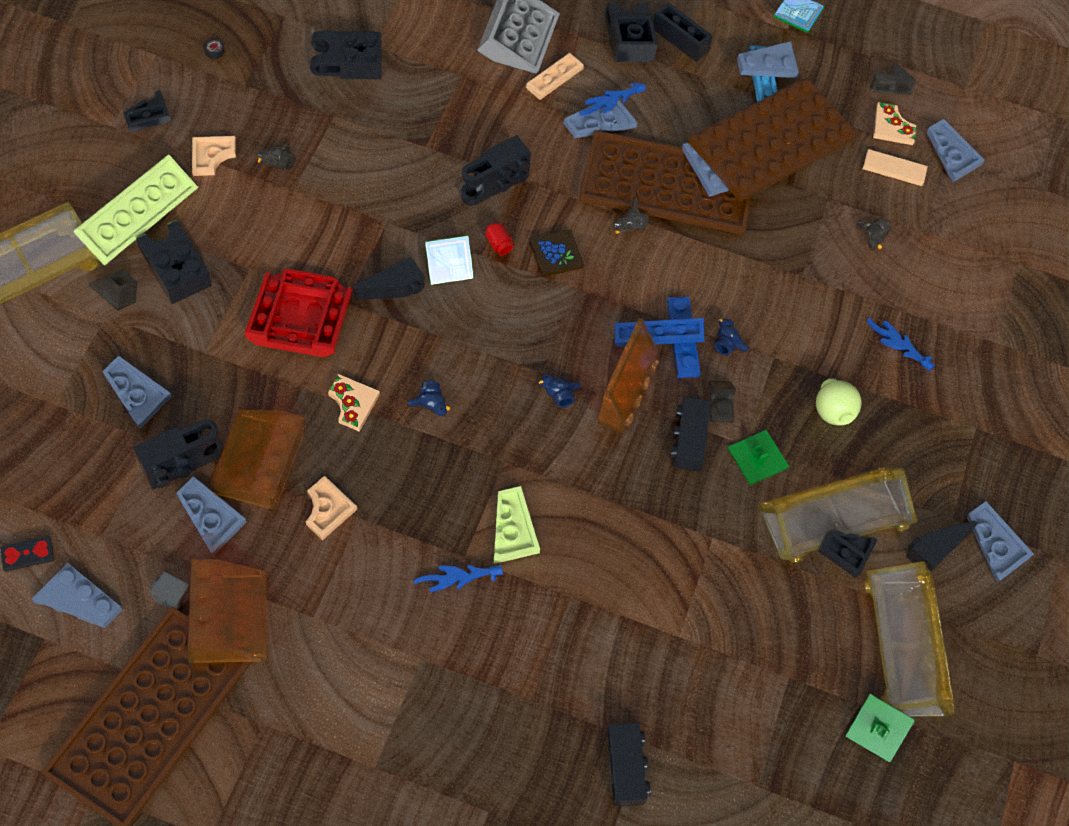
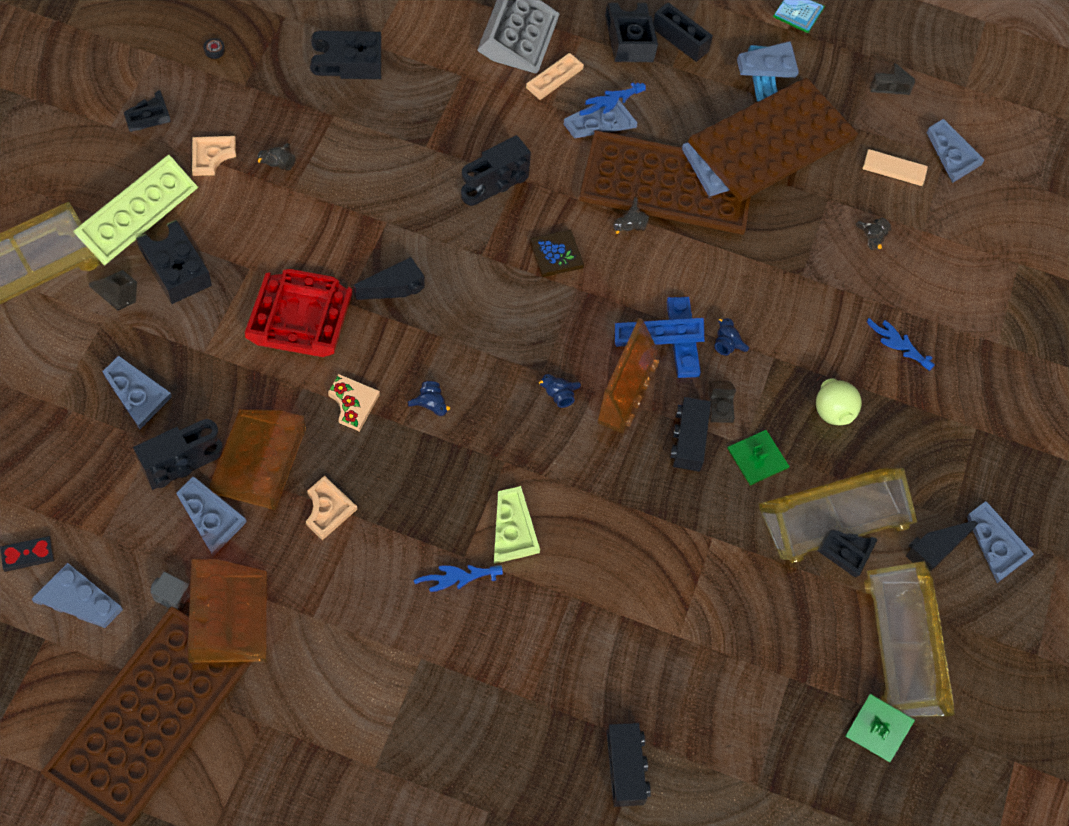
(449, 259): piece -> none
(499, 238): red brick -> none
(891, 126): light nougat tile -> none

